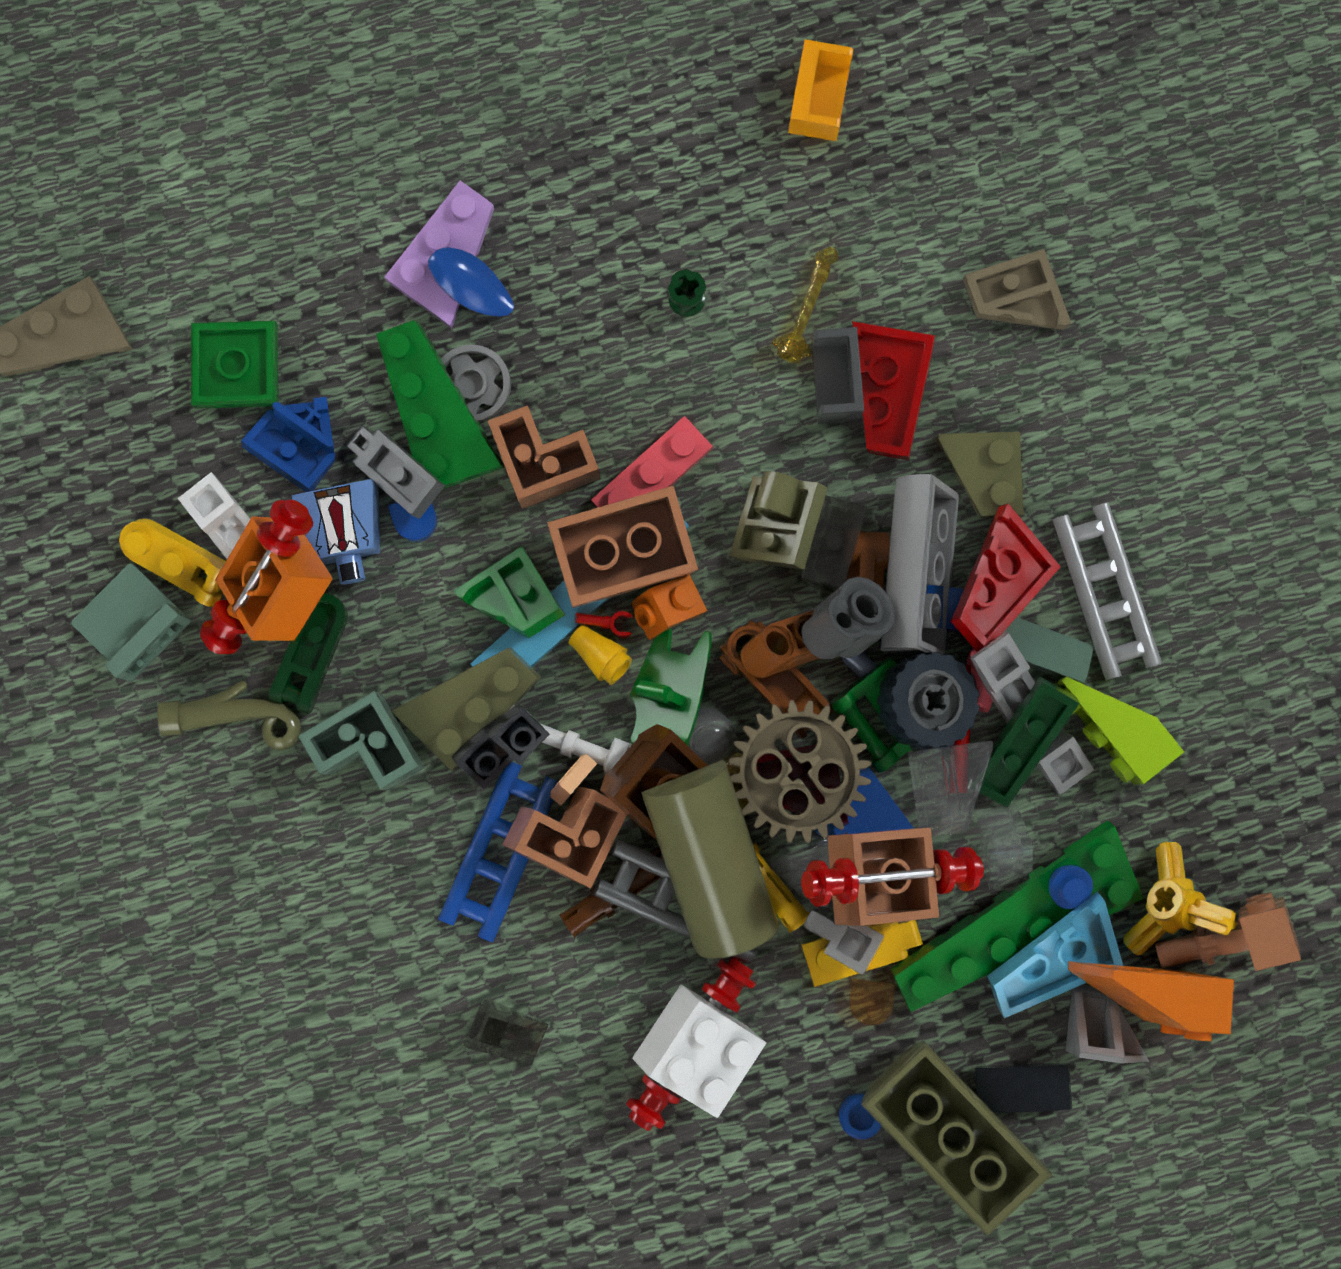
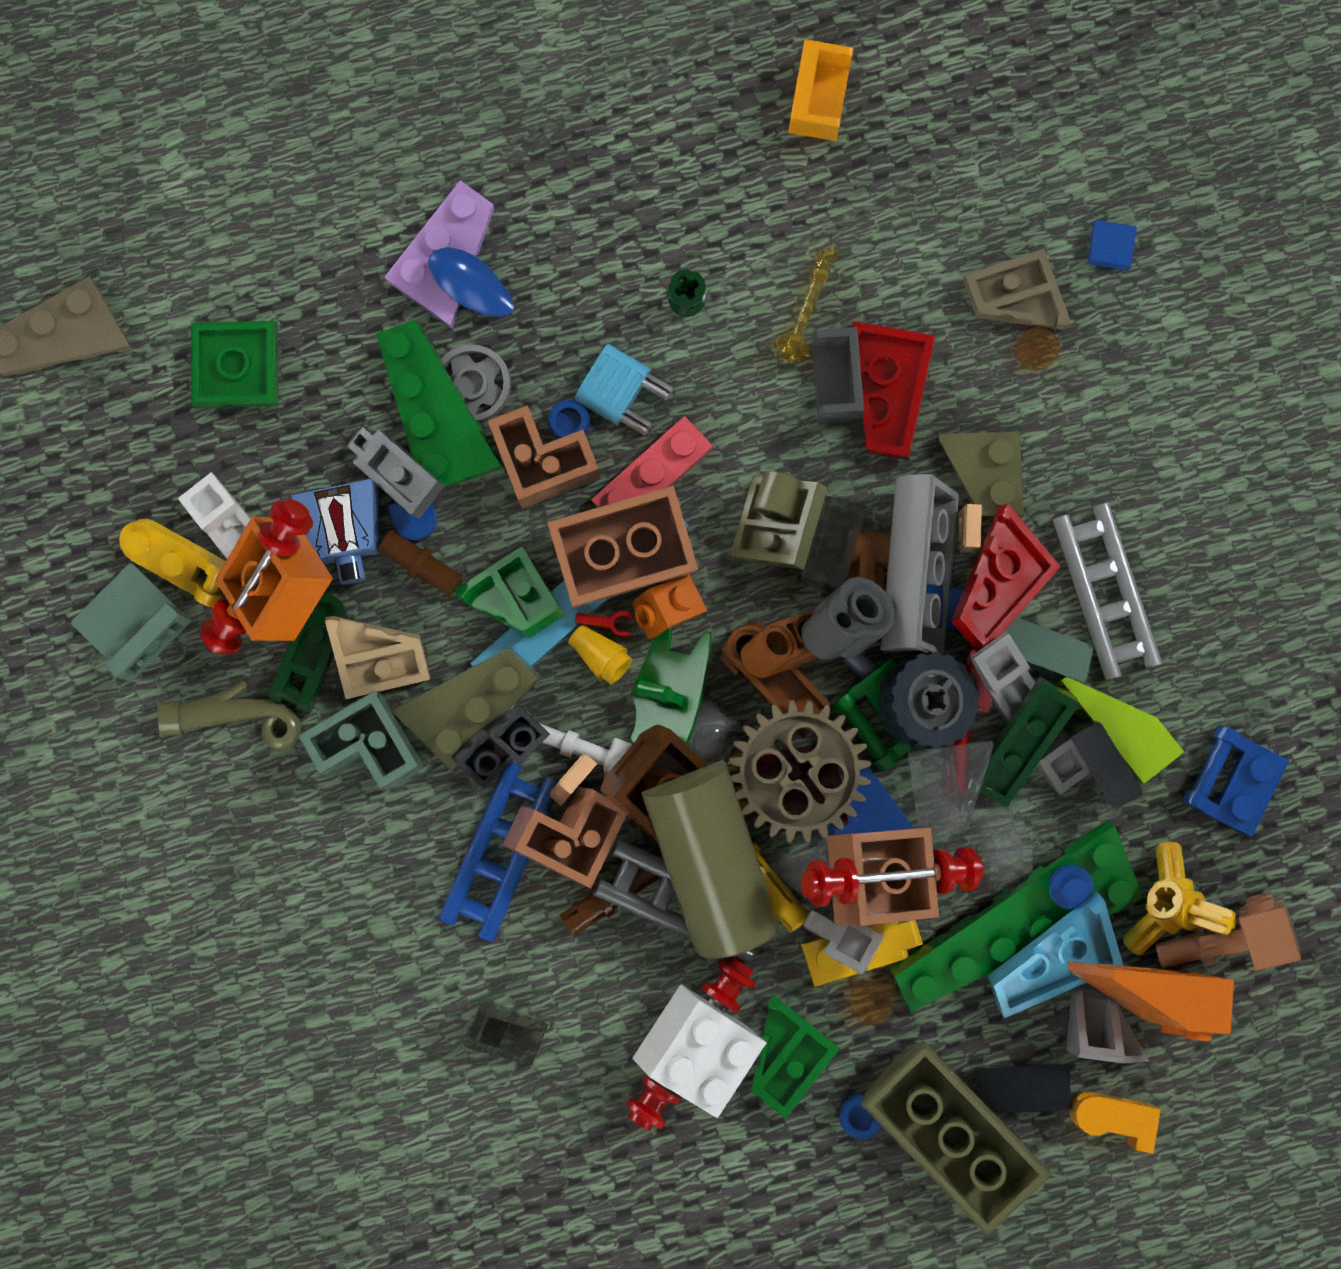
(294, 441): blue slope -> none
(375, 657): none -> tan wing
(420, 563): none -> reddish brown pin
(568, 418): none -> blue tile
(615, 385): none -> medium azure piece
(790, 1059): none -> green wing
(969, 528): none -> light nougat tile
(1037, 349): none -> clear orange tile
(1104, 762): none -> black slope
(1105, 1113): none -> light orange leg
(1111, 245): none -> blue tile
(1247, 787): none -> blue plate

